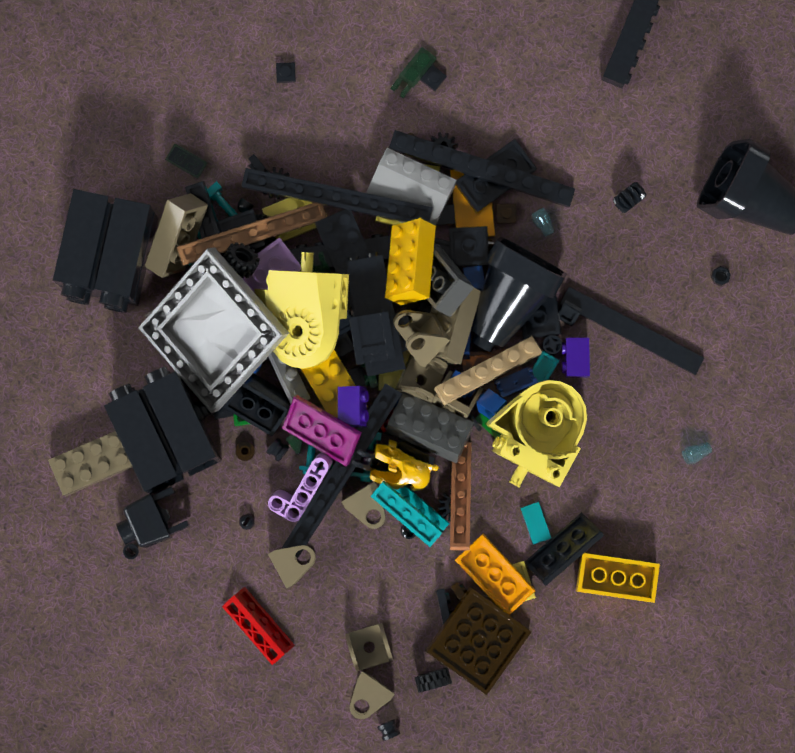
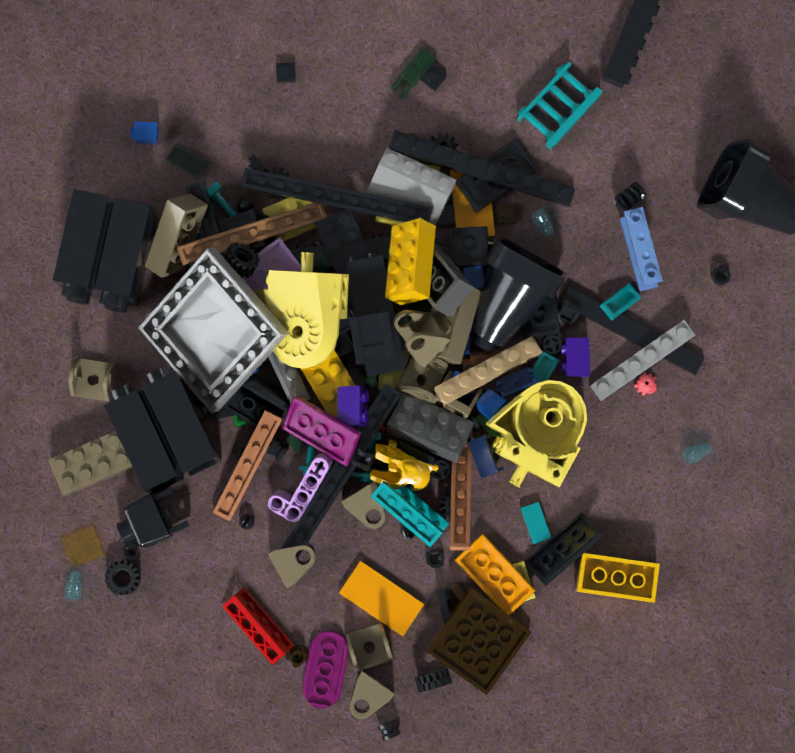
(73, 588): none -> clear light blue cone
(78, 379): none -> dark tan hose
(82, 546): none -> clear yellow piece
(114, 569): none -> black tyre
(145, 132): none -> blue brick
(247, 465): none -> nougat plate
(302, 656): none -> dark brown plate
(325, 669): none -> magenta tile
(381, 598): none -> light orange tile
(434, 558): none -> black tile
(444, 470): none -> black wheel
(483, 456): none -> dark blue hinge
(577, 109): none -> teal fence
(620, 301): none -> teal tile
(640, 249): none -> medium blue fence
(642, 360): none -> light grey plate
(642, 387): none -> coral animal

